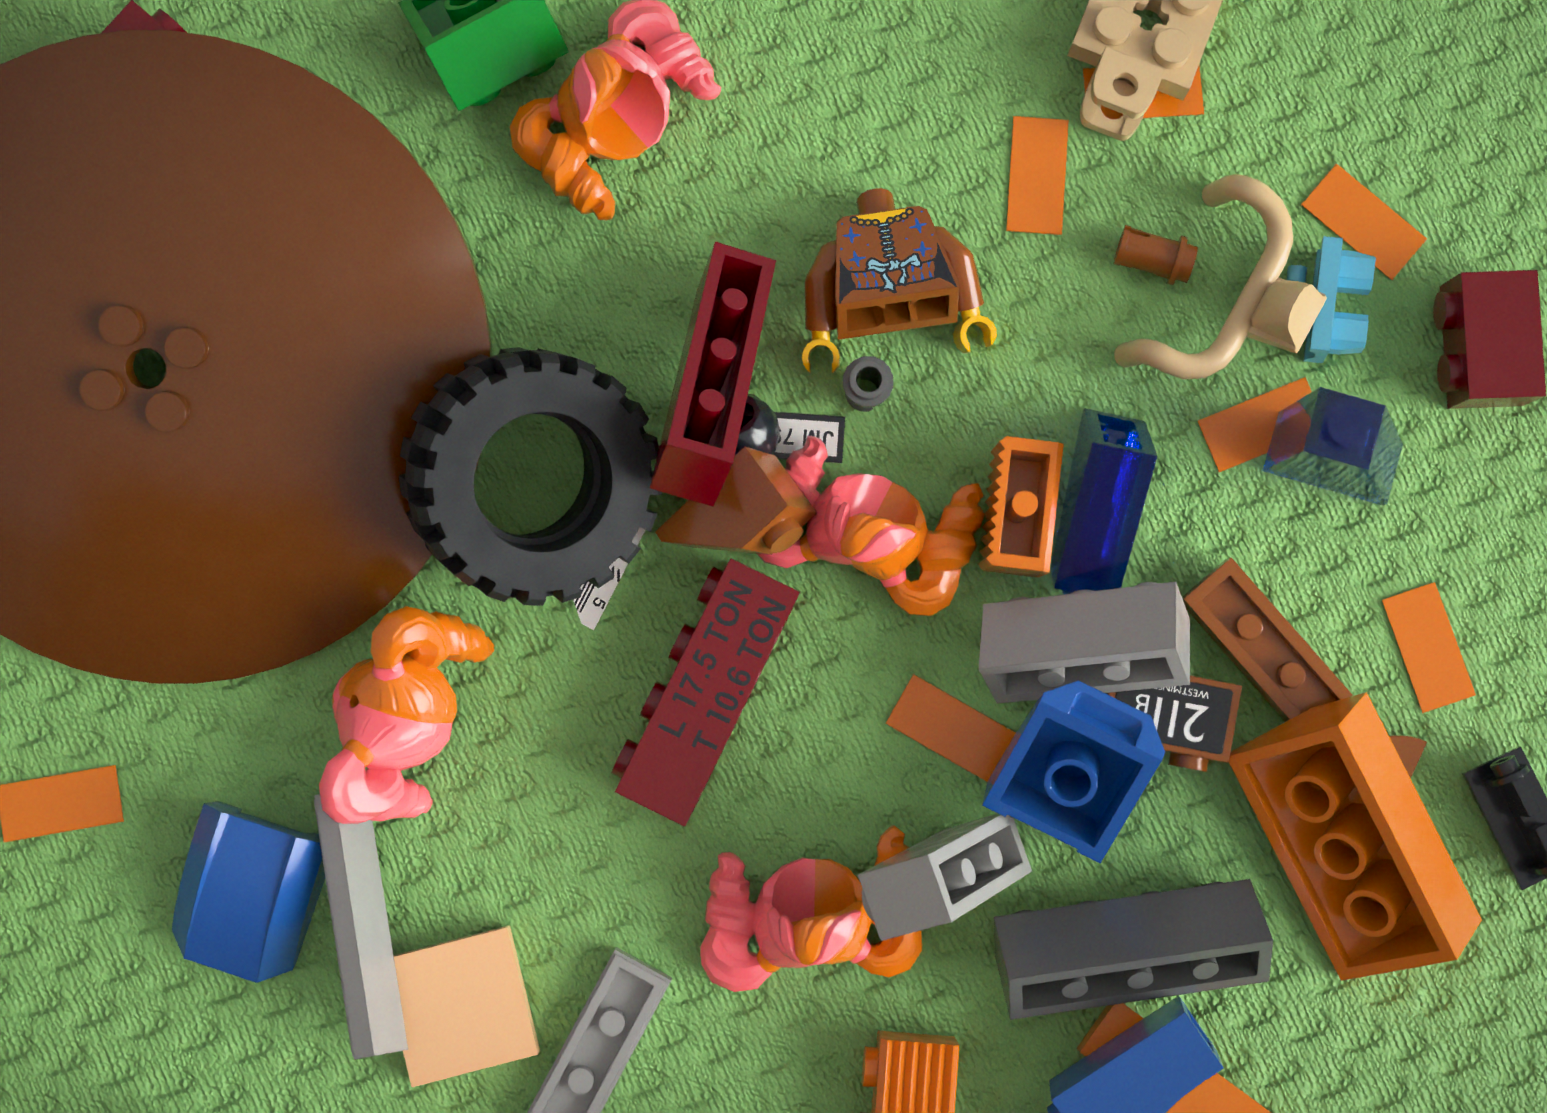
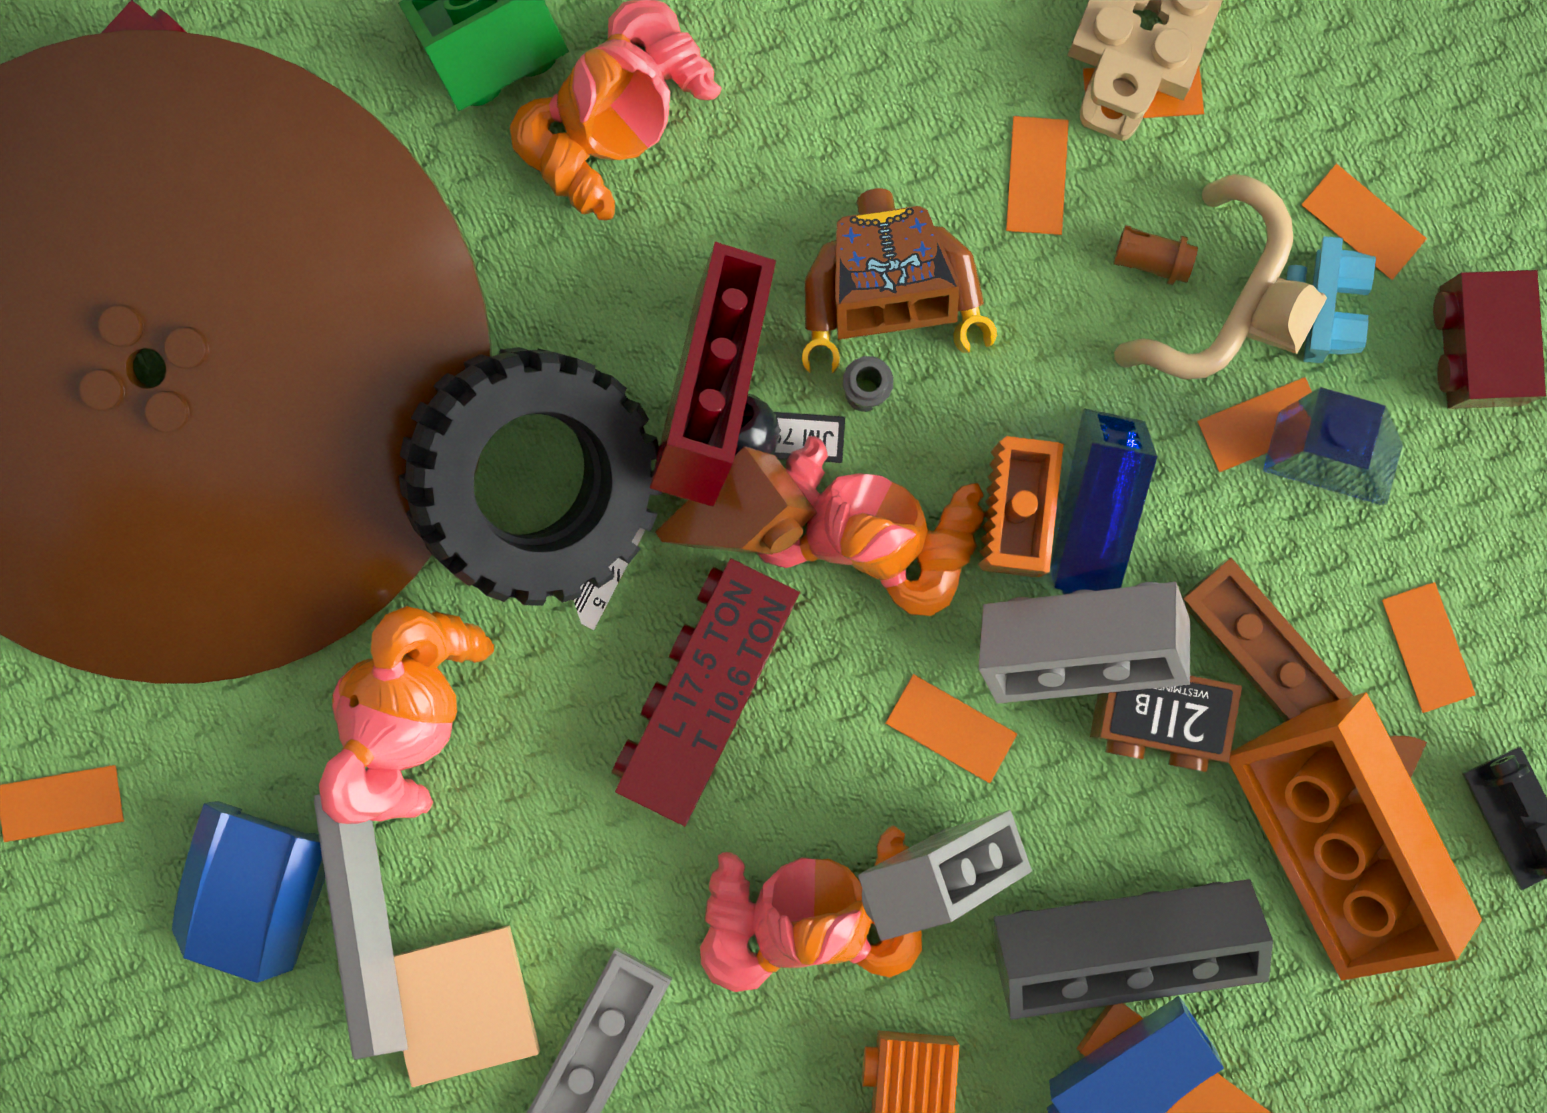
(1076, 767): blue slope -> none

